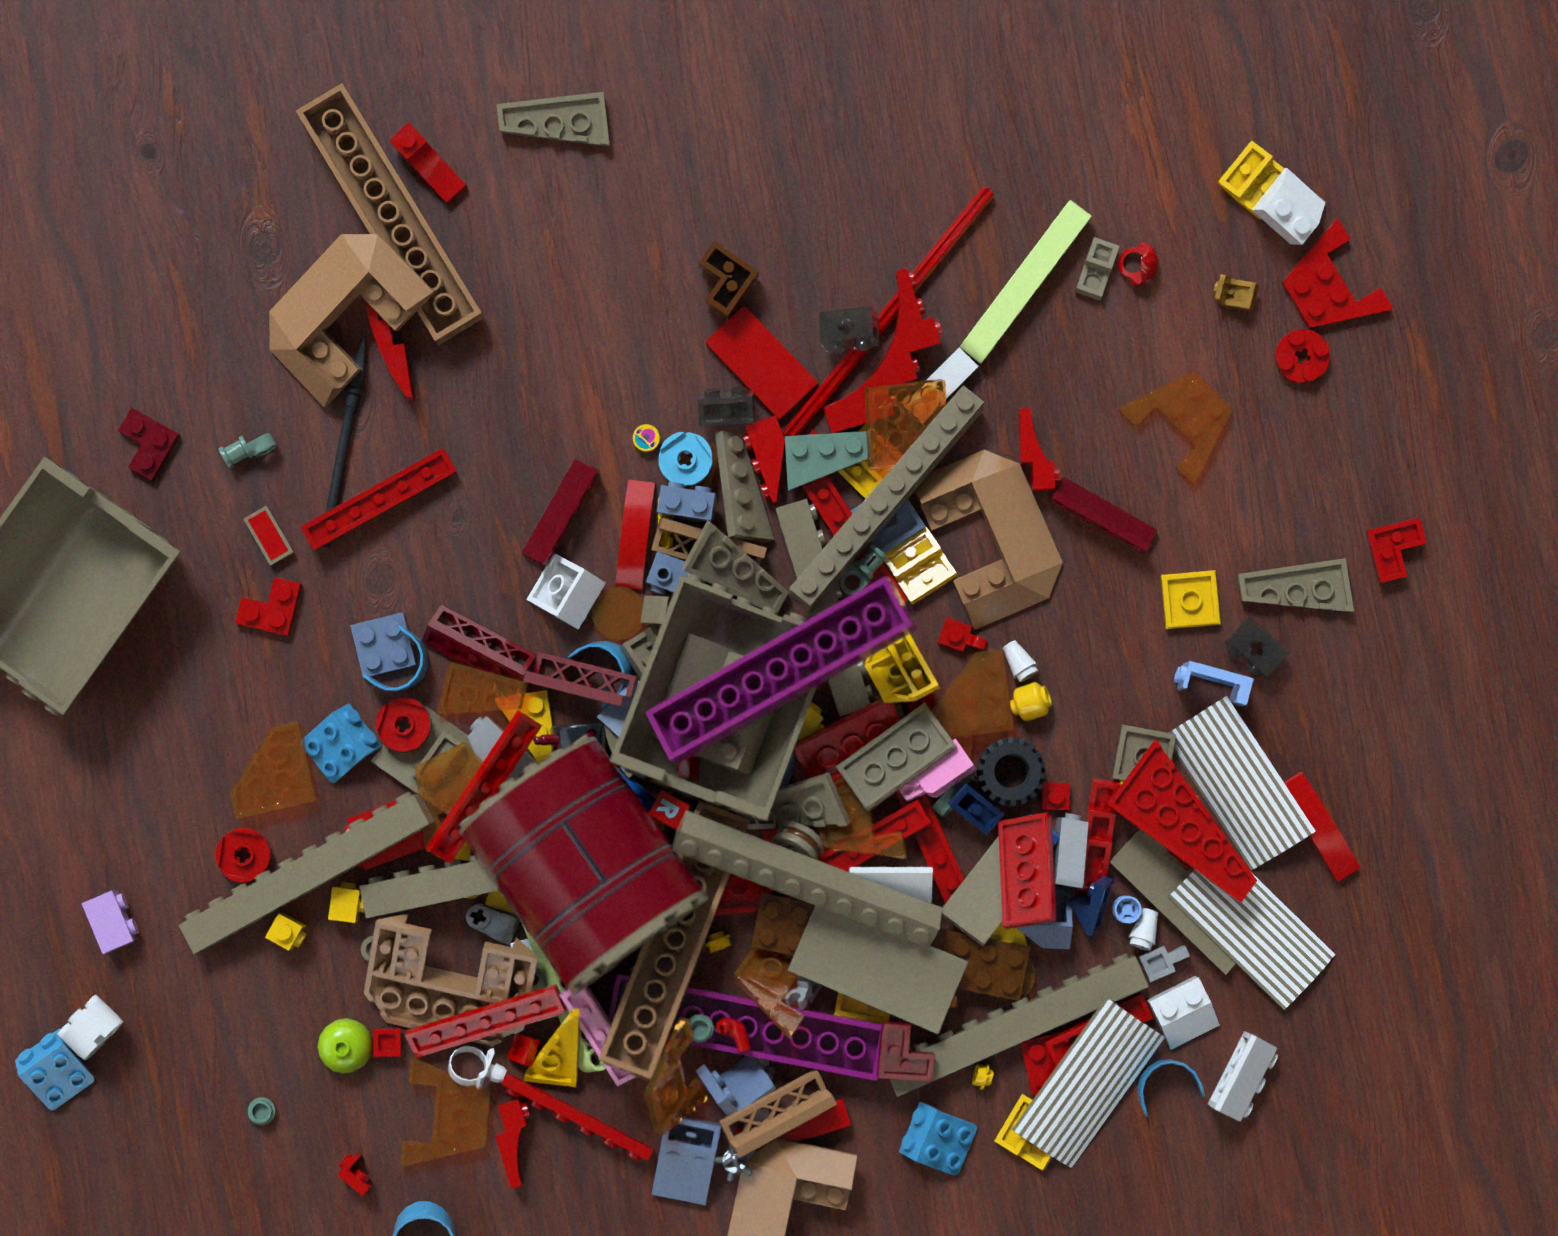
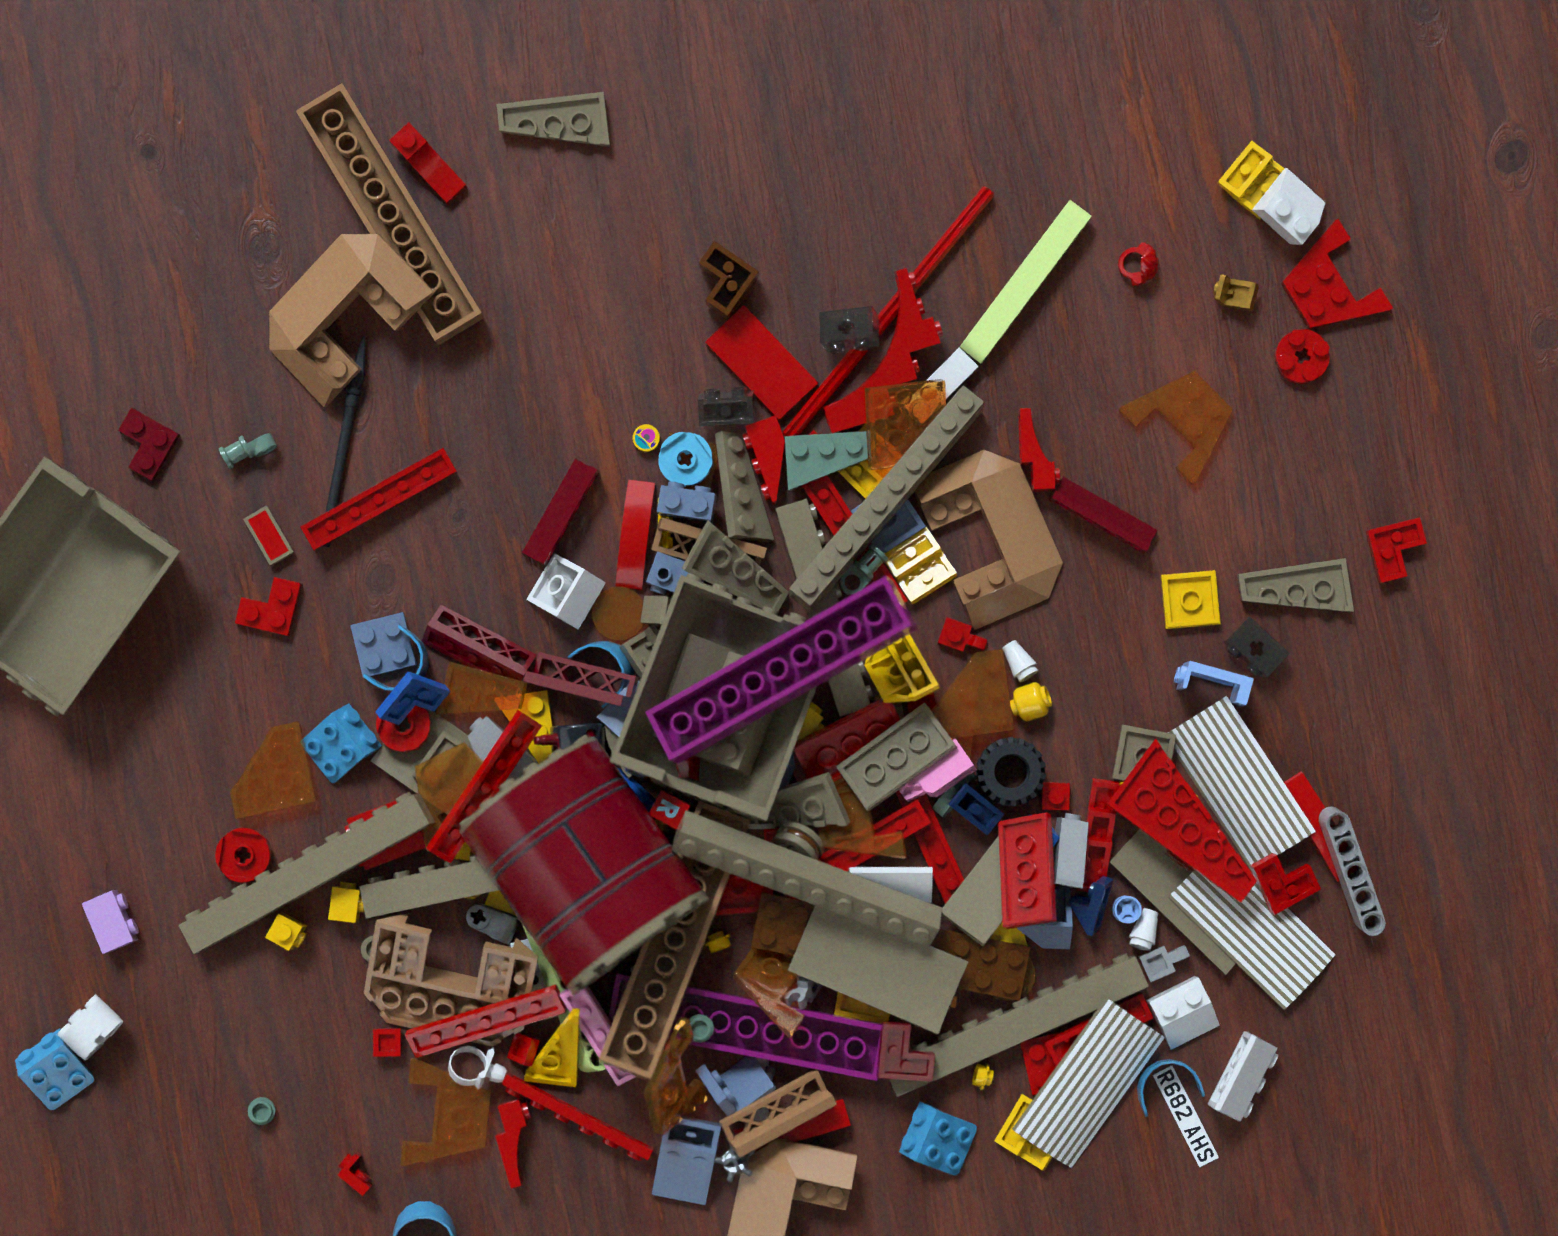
(345, 1045): lime cylinder -> none
(394, 355): red slope -> none
(409, 692): none -> blue plate
(735, 1030): red arm -> none
(1097, 268): dark tan slope -> none
(1185, 1116): none -> white sticker
(1281, 889): none -> red plate
(1360, 880): none -> light grey beam

